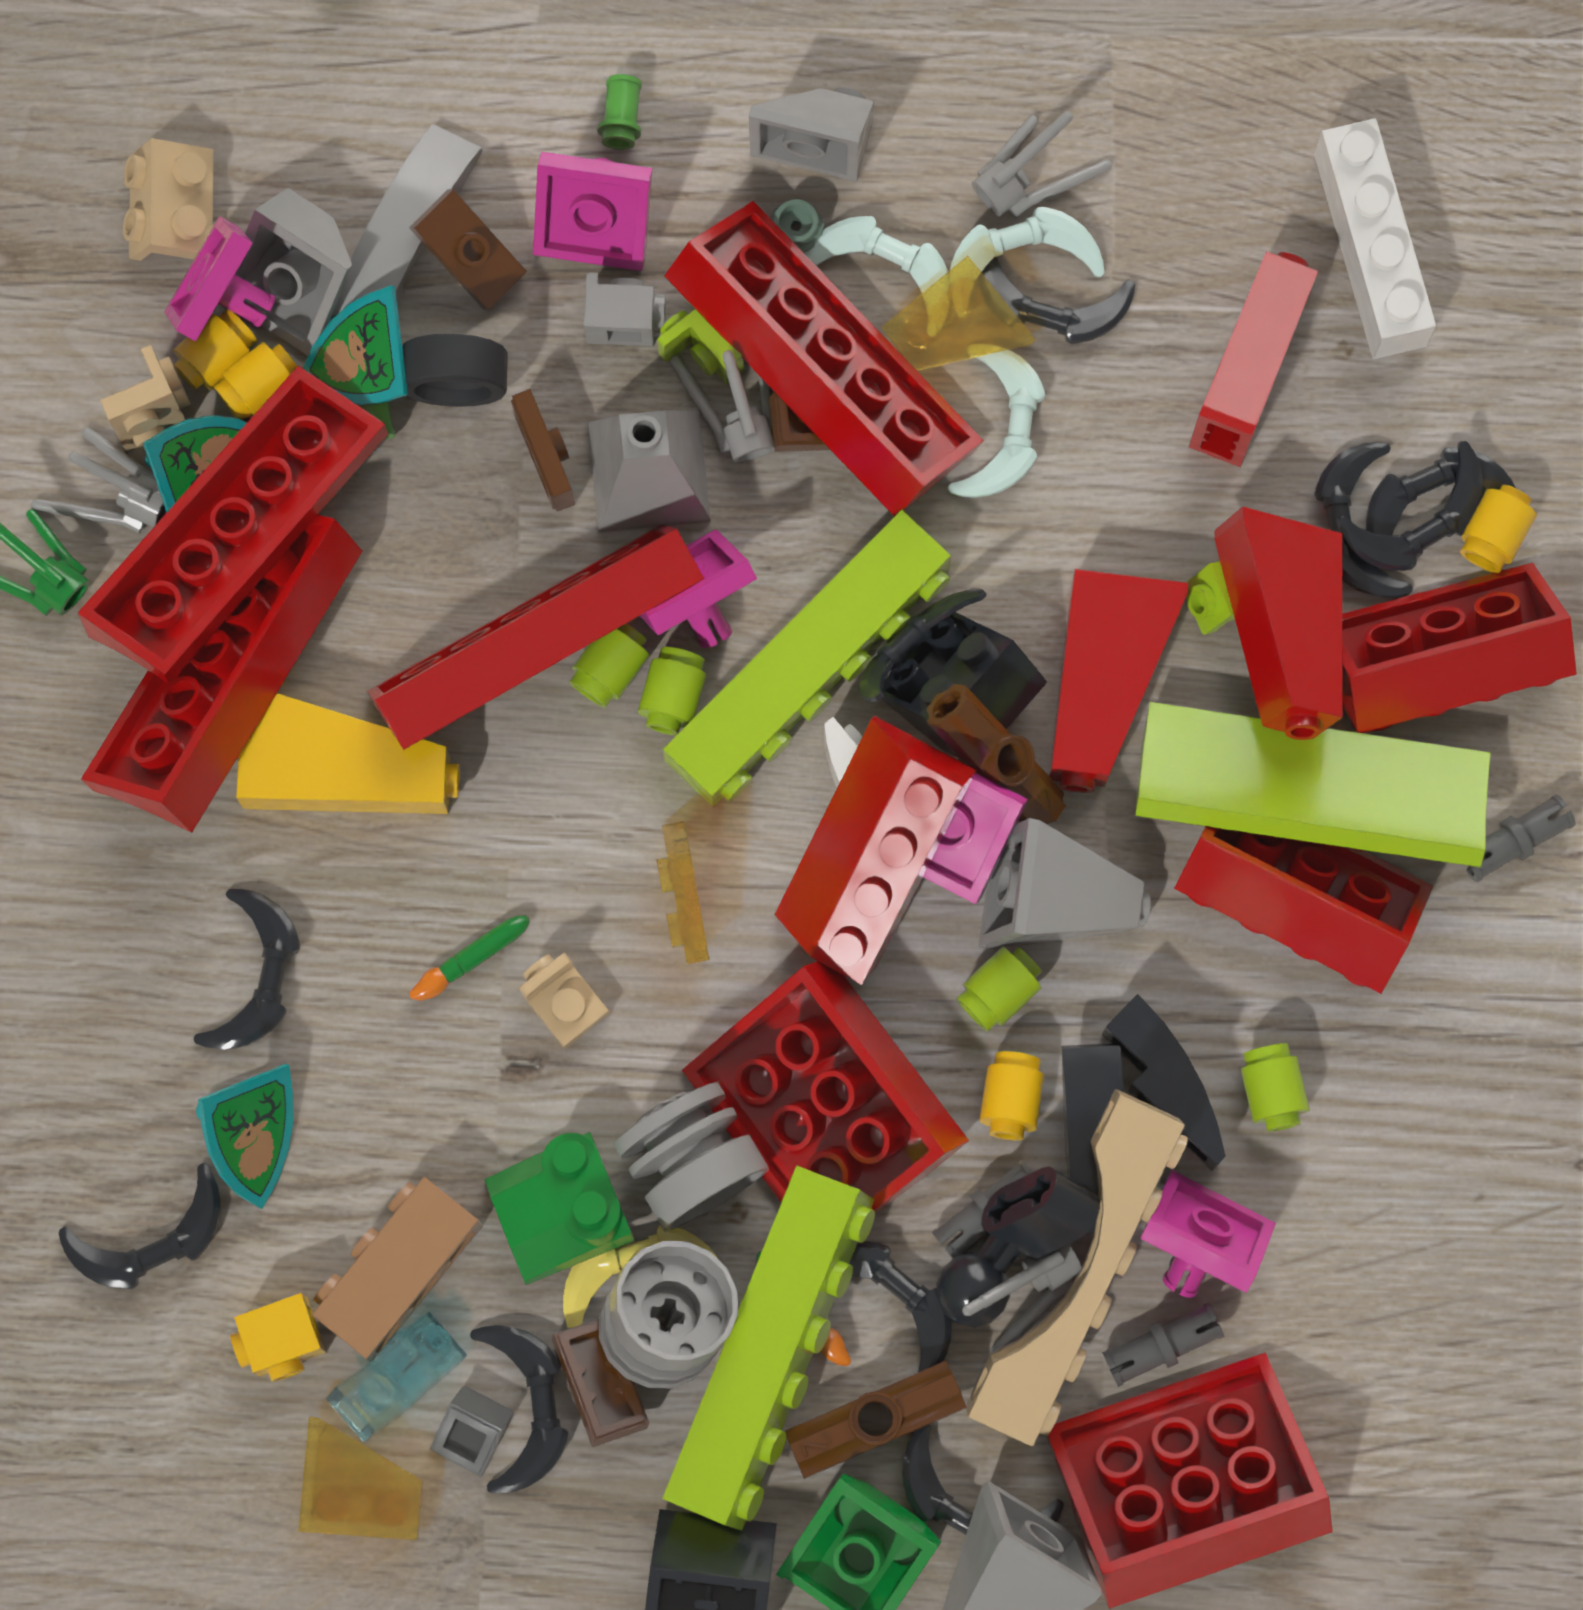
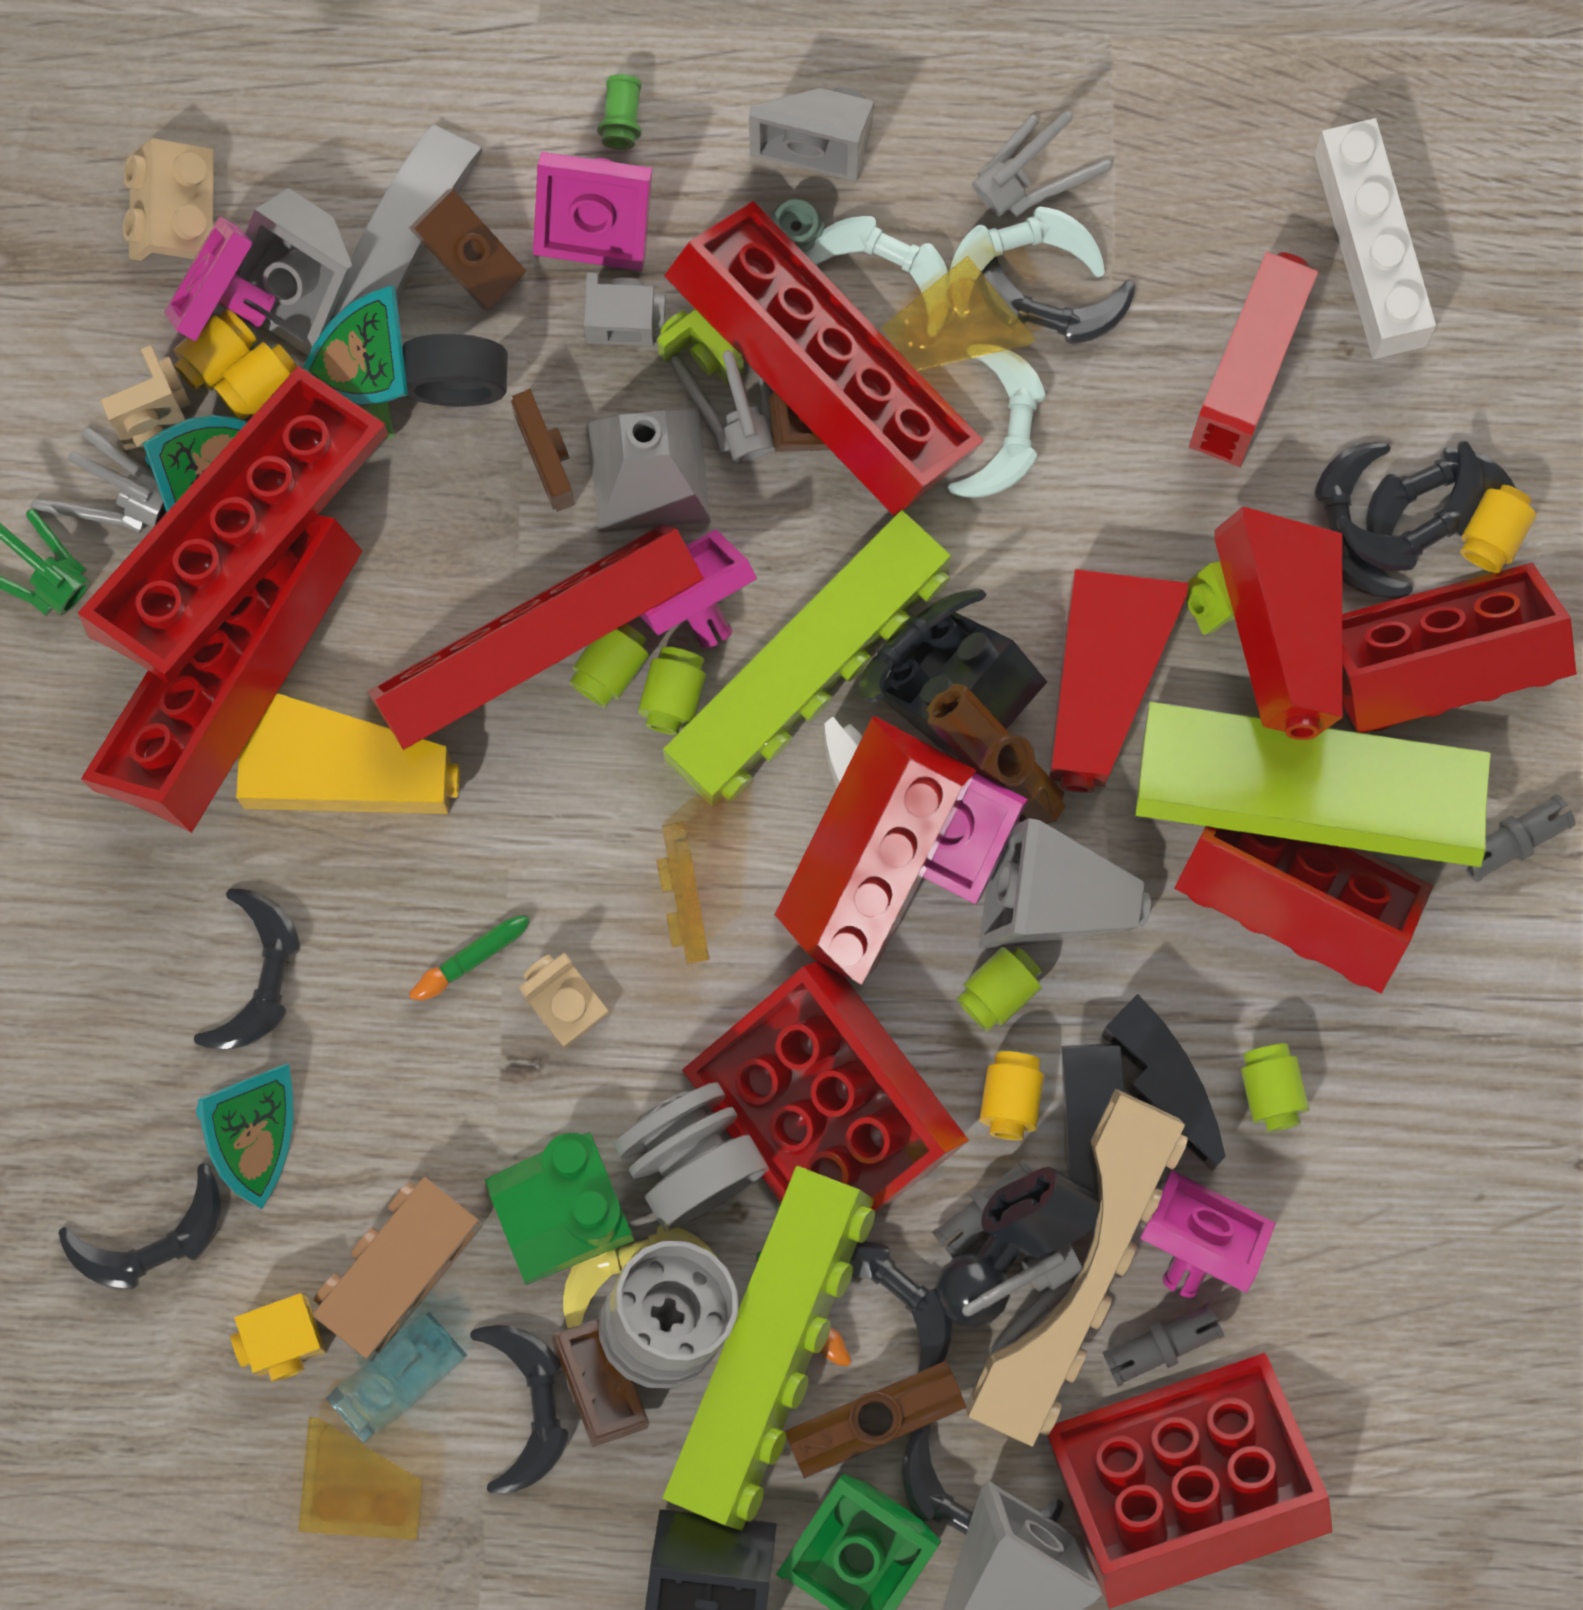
(471, 1430): dark grey slope -> none

